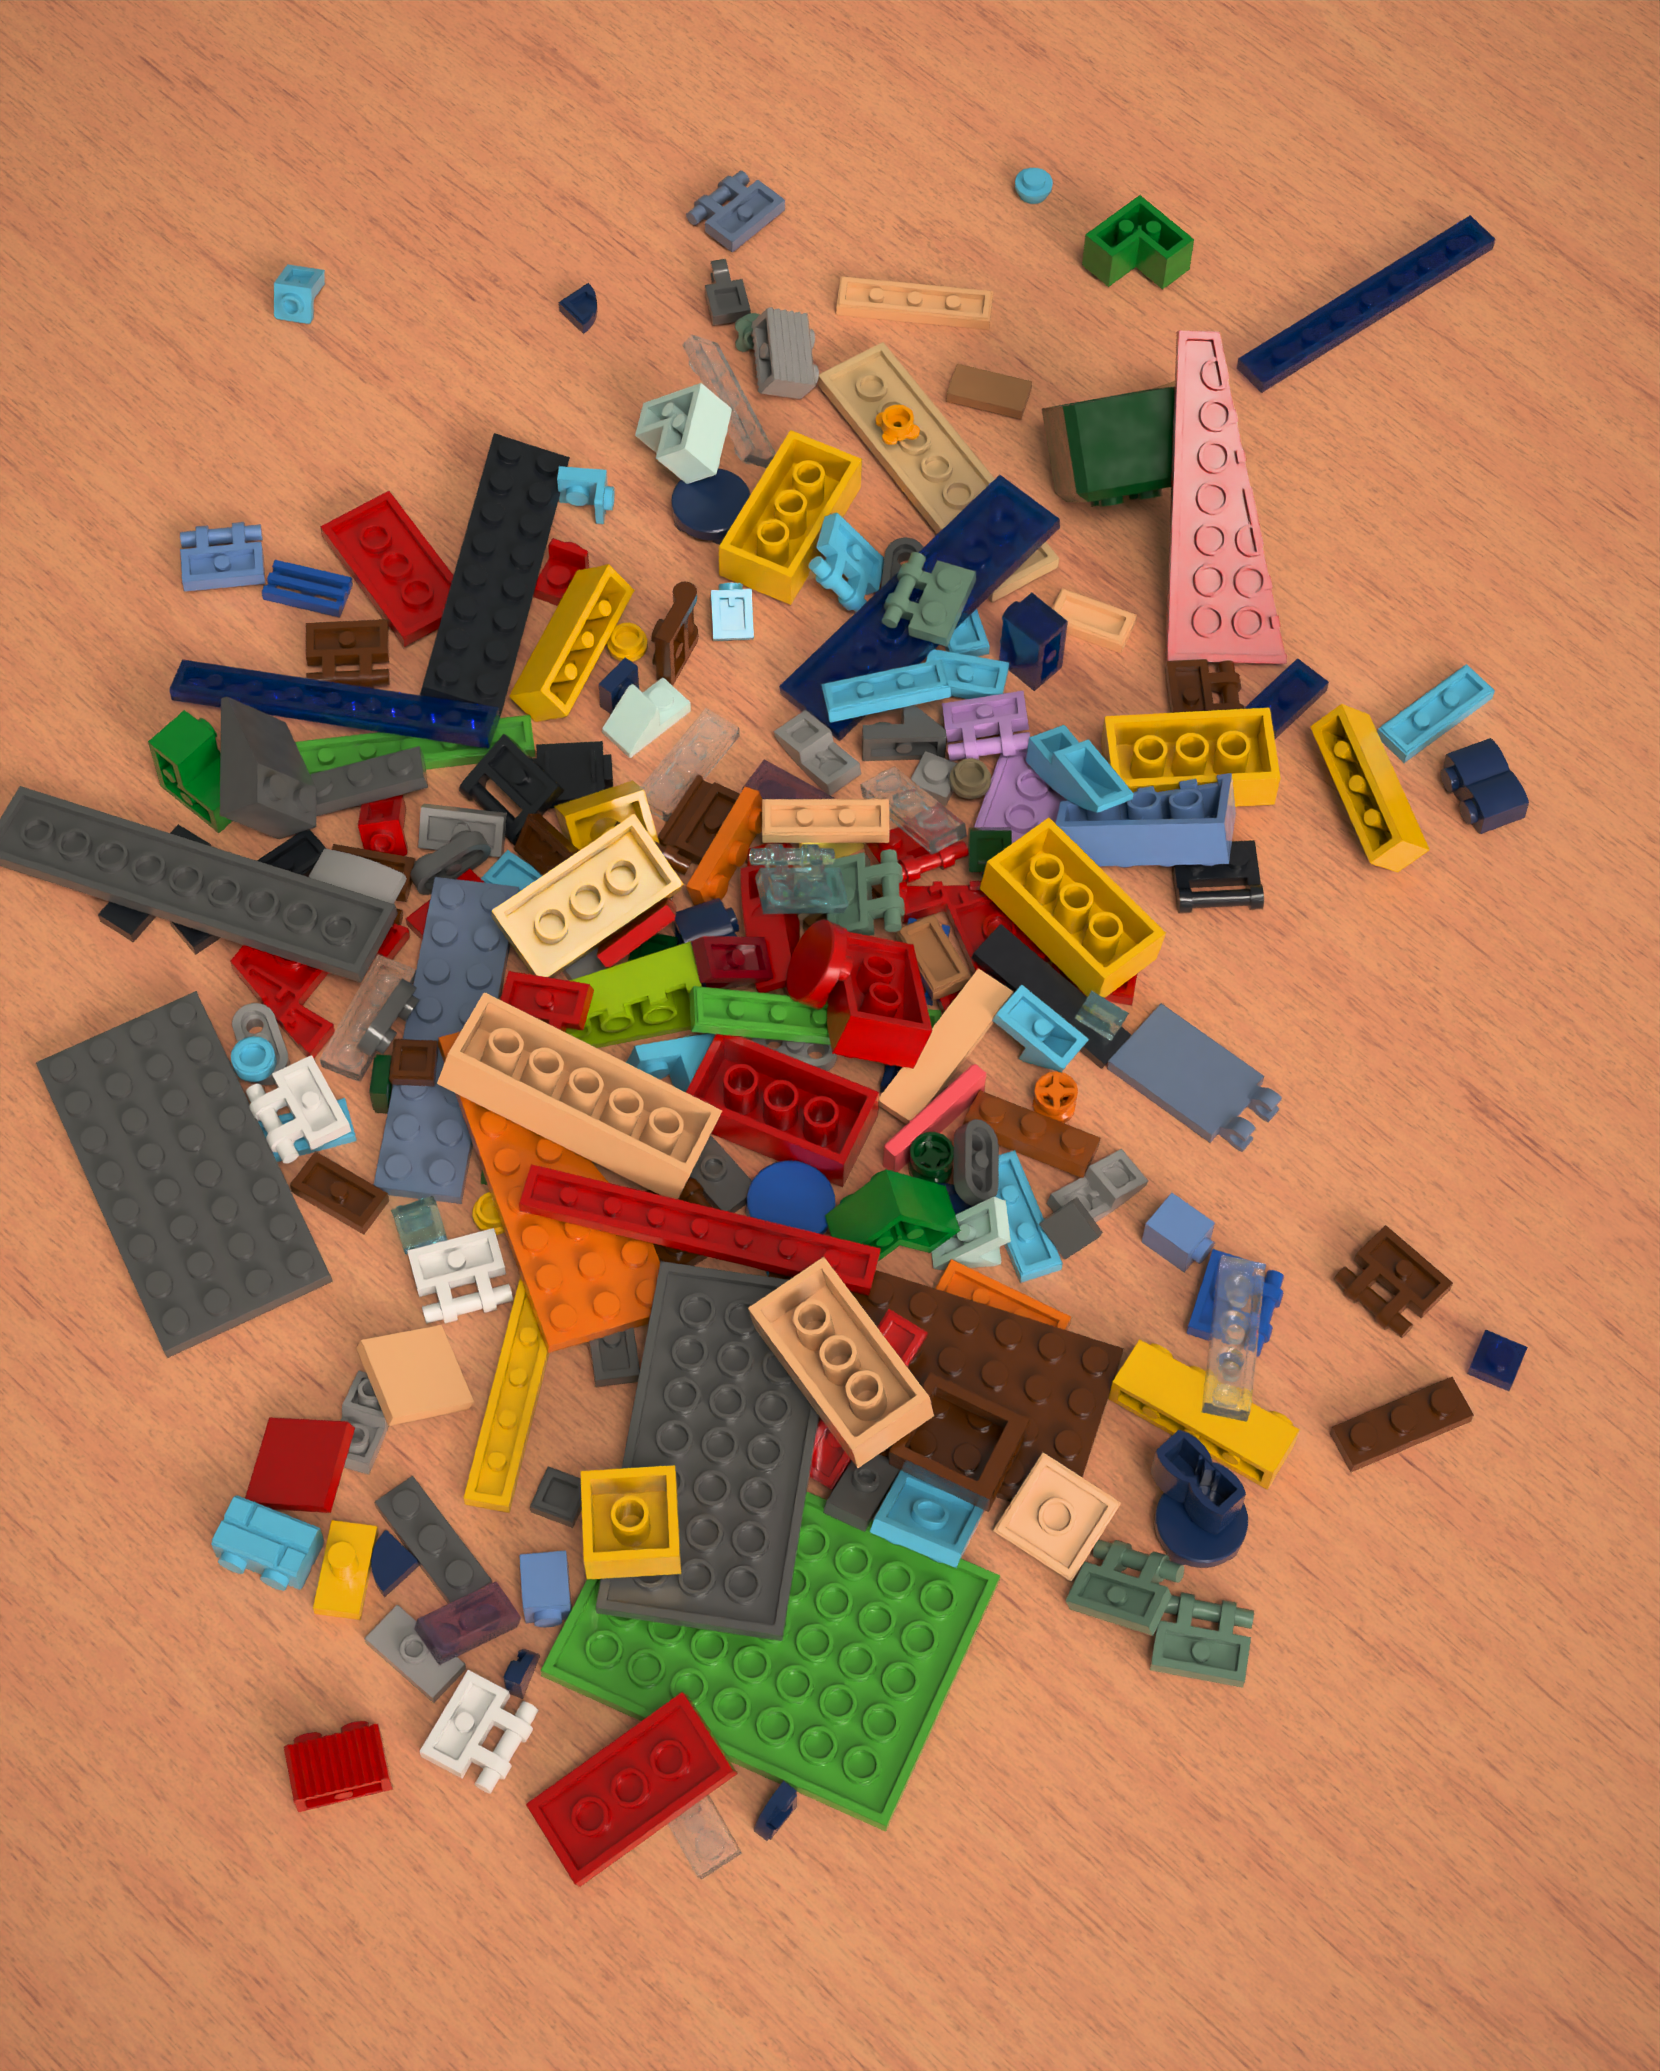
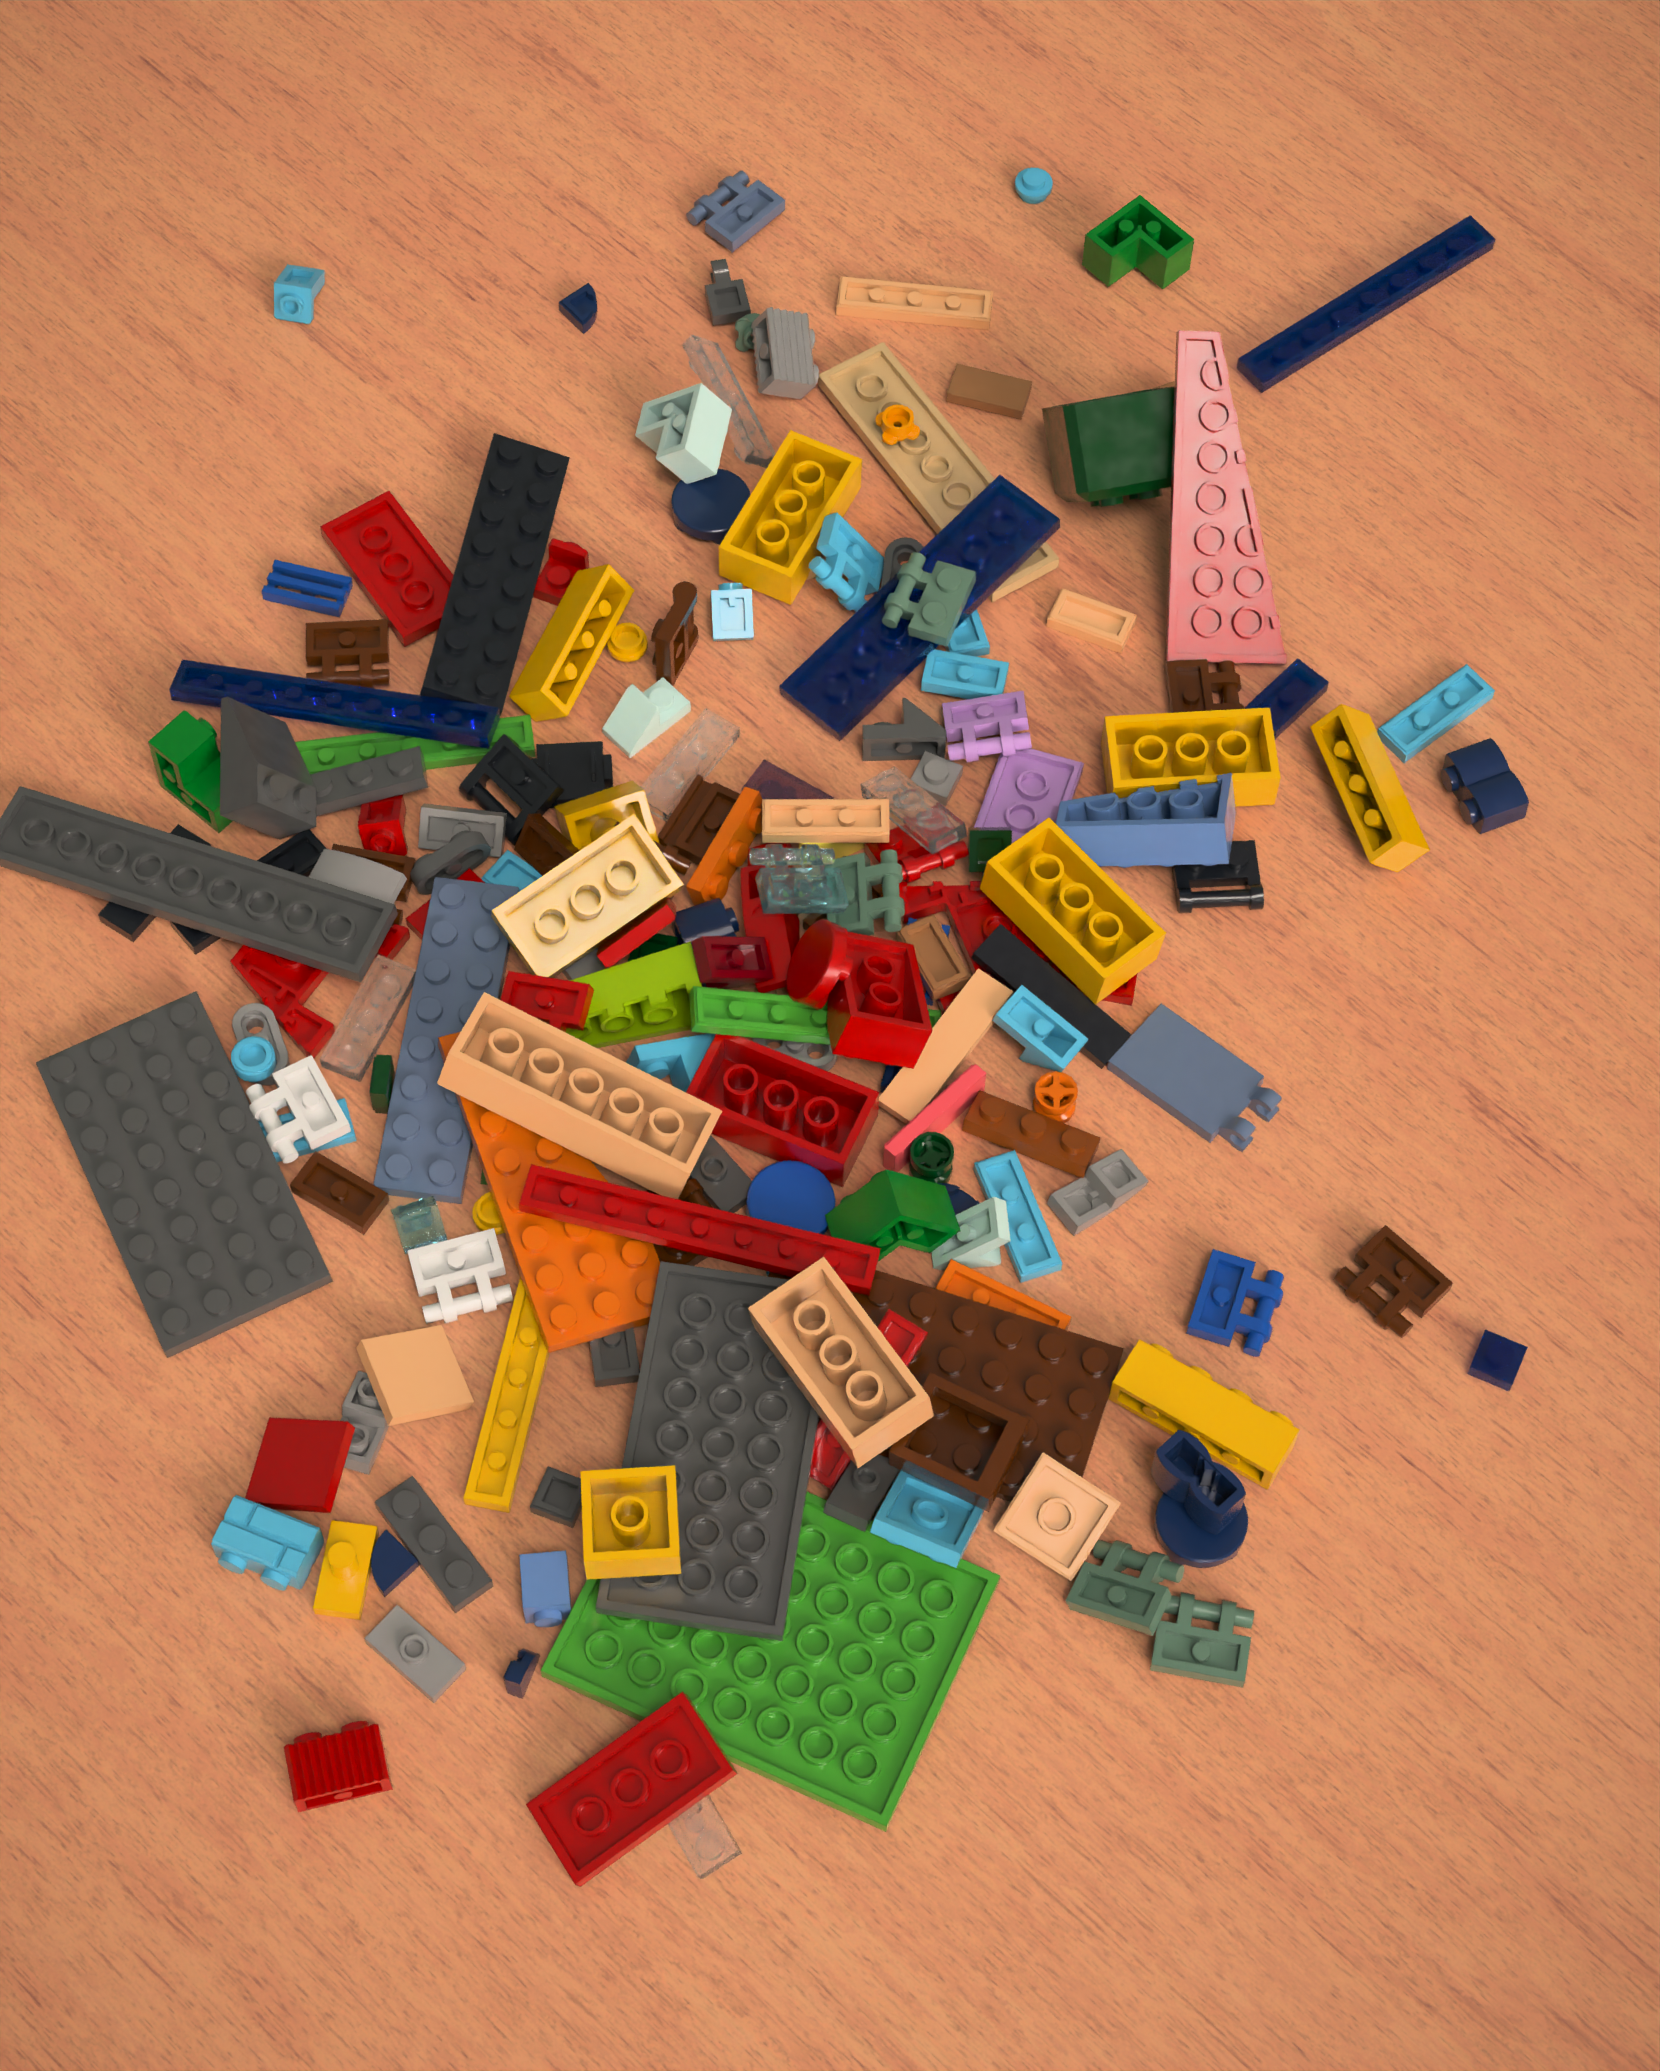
(223, 564): medium blue plate -> none
(379, 1033): dark grey plate -> none
(414, 1062): reddish brown tile -> none
(467, 1623): plate -> none
(467, 1722): white plate -> none
(586, 487): medium azure bracket -> none
(616, 683): dark blue plate -> none
(776, 1811): dark blue tile -> none
(816, 754): light grey slope -> none
(886, 690): medium azure tile -> none
(970, 778): dark tan plate -> none
(976, 1162): dark grey plate -> none
(1033, 640): clear blue brick -> none
(1071, 1228): dark grey tile -> none
(1076, 770): medium azure slope -> none
(1101, 1015): clear light blue tile -> none
(1179, 1233): medium blue brick -> none
(1233, 1338): clear plate -> none
(1401, 1424): reddish brown plate -> none

